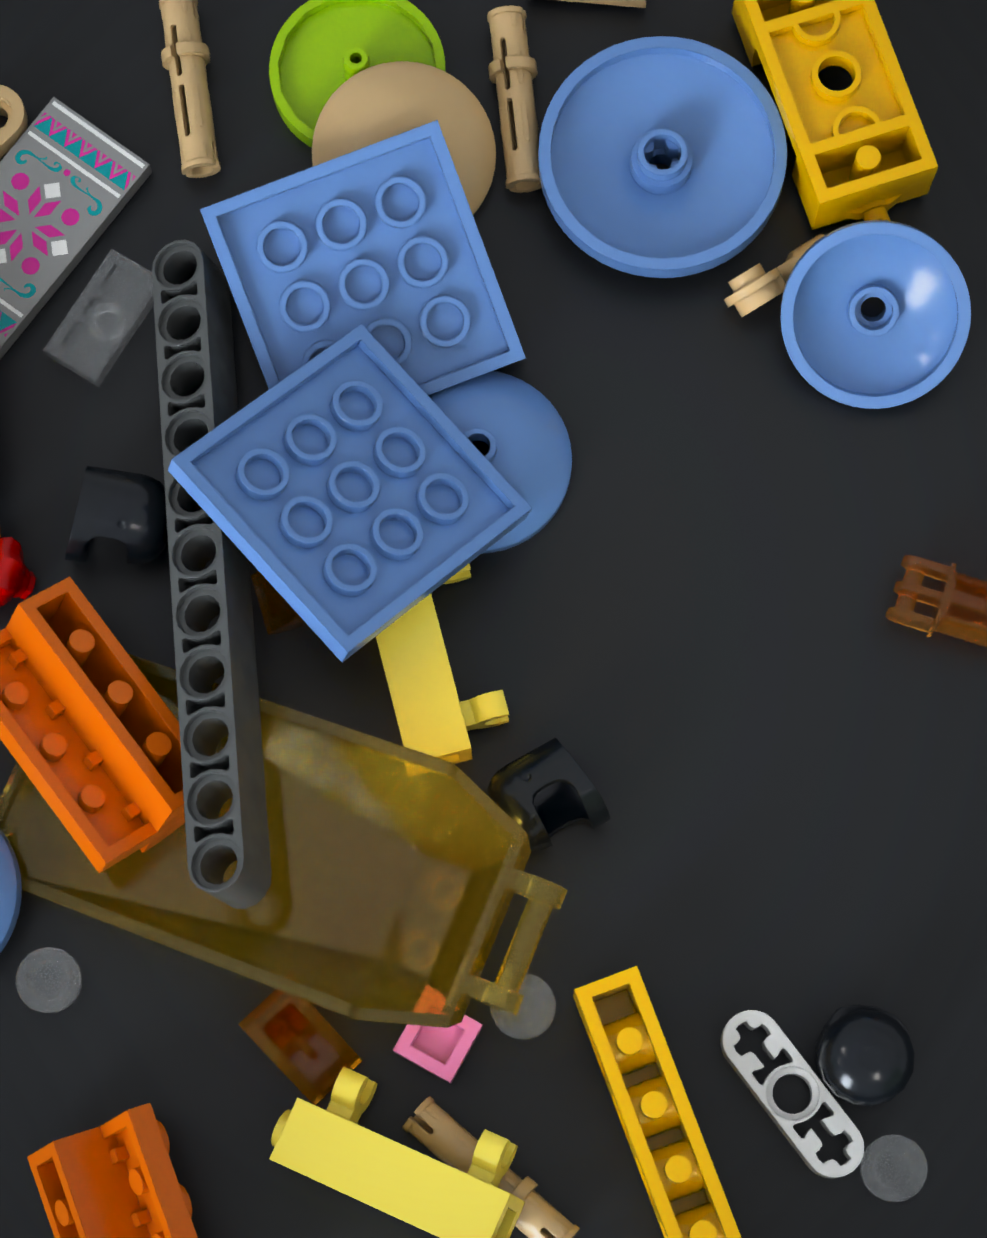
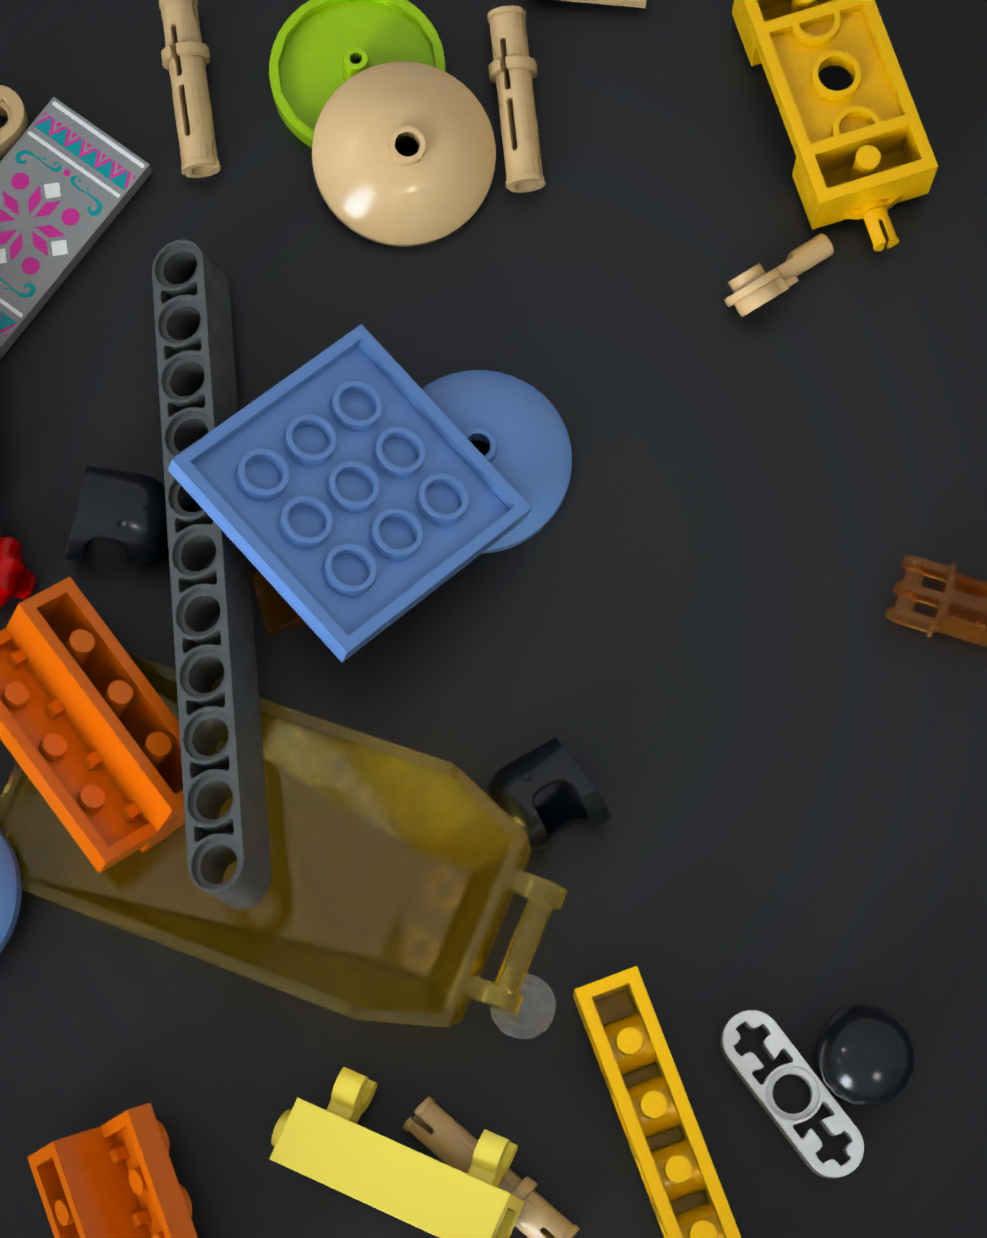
(48, 980): clear plate -> none
(103, 318): clear plate -> none
(300, 1043): clear orange slope -> none
(373, 245): medium blue plate -> none
(424, 686): light yellow brick -> none
(438, 1048): bright pink plate -> none
(671, 107): medium blue dish -> none
(885, 356): medium blue dish -> none
(893, 1168): clear plate -> none

